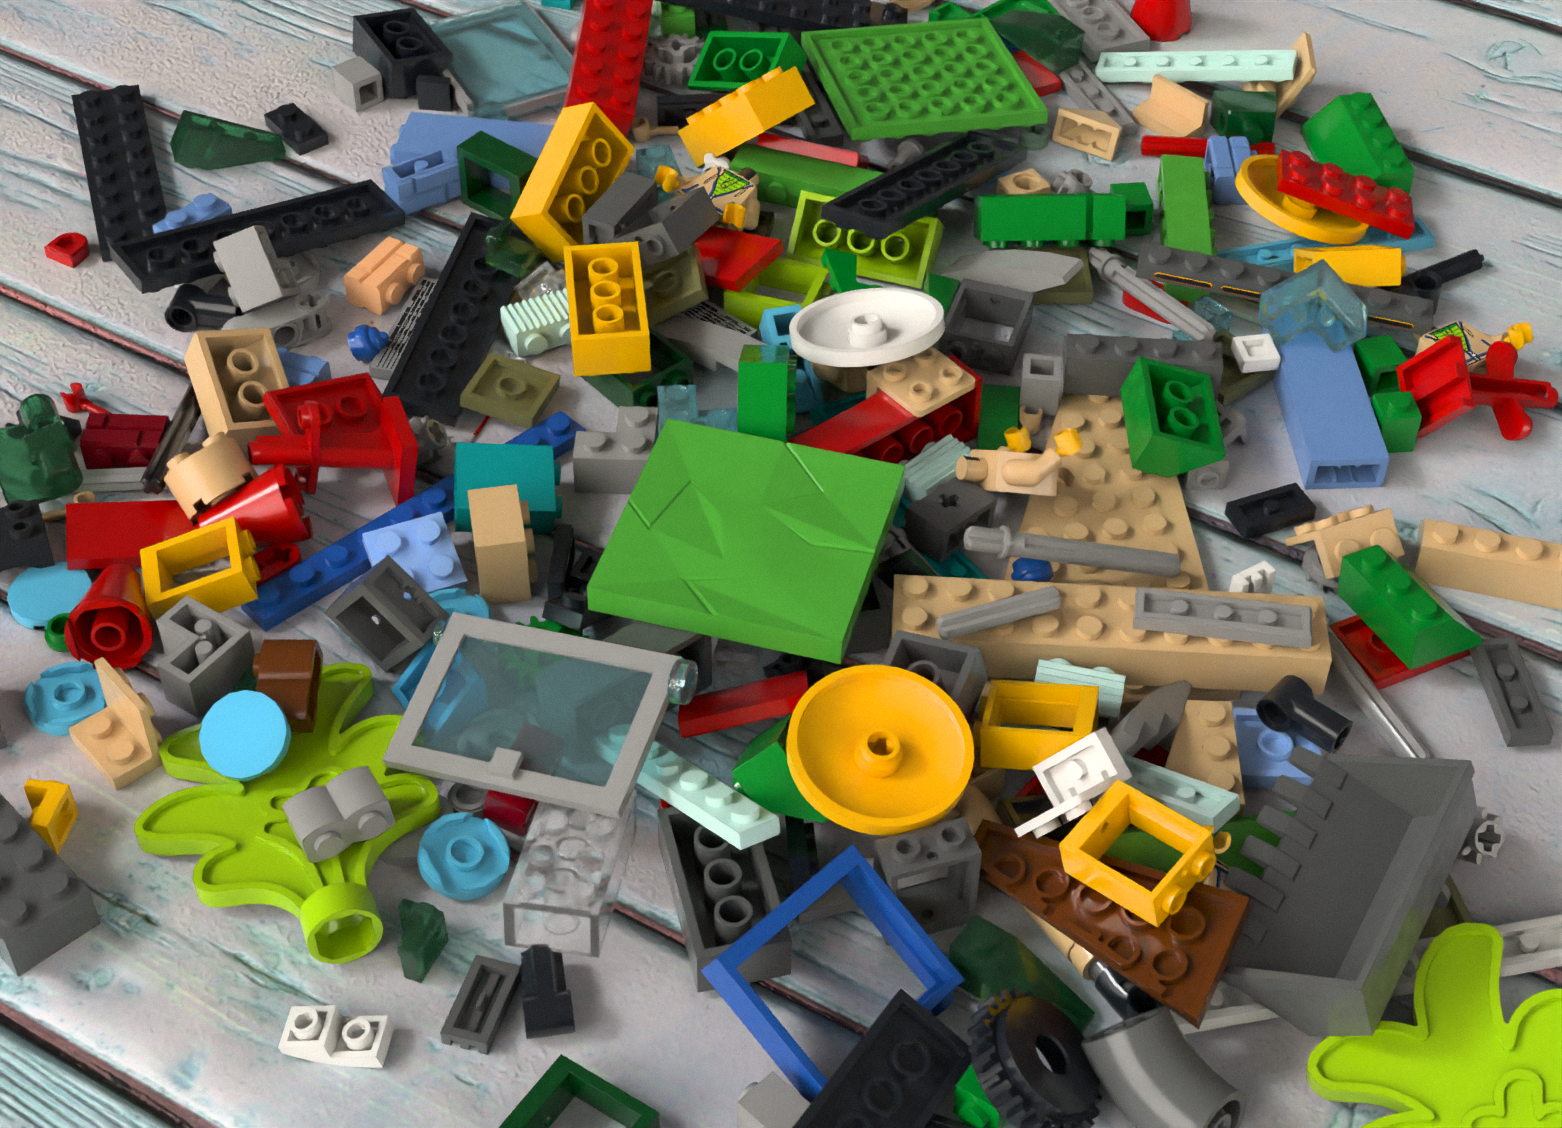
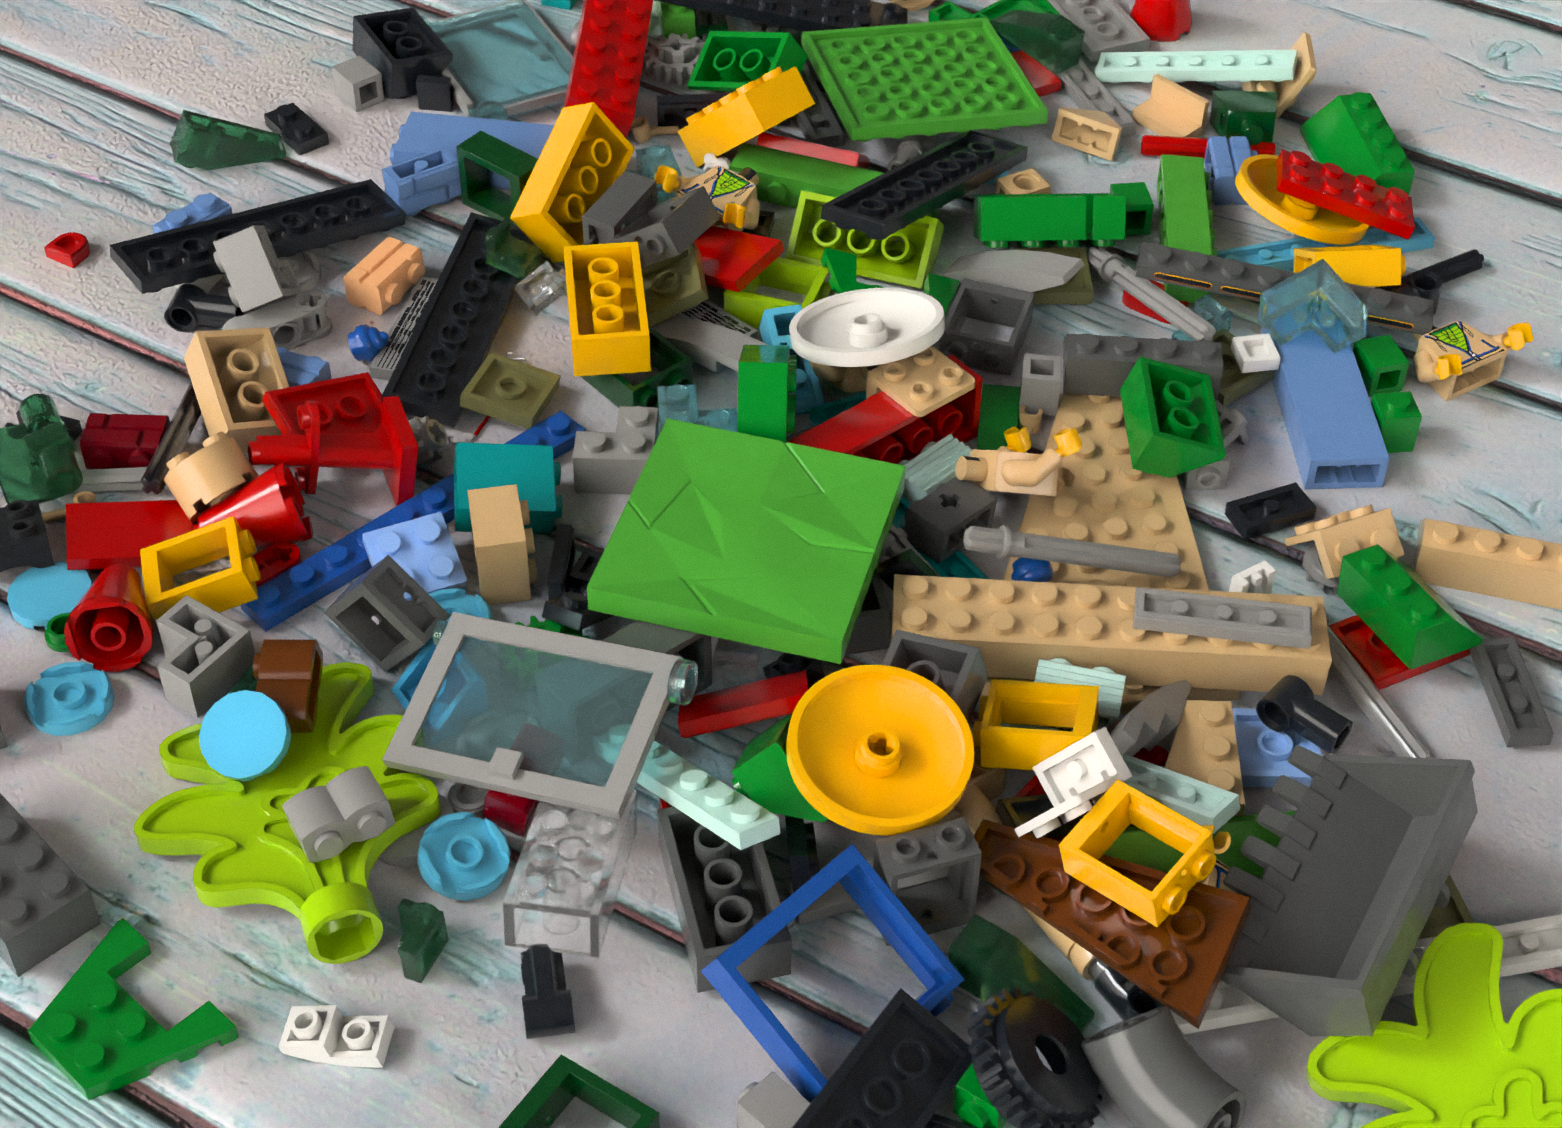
(52, 810): yellow bracket -> none
(78, 401): red hand -> none
(104, 1035): none -> green wing
(118, 164): black plate -> none
(121, 736): tan bracket -> none
(469, 1037): dark grey tile -> none
(537, 323): light aqua brick -> none
(998, 612): light grey axle -> none
(1034, 137): sand green bush -> none
(1072, 182): light grey gear -> none
(1447, 390): red piece -> none
(1483, 837): light grey gear -> none

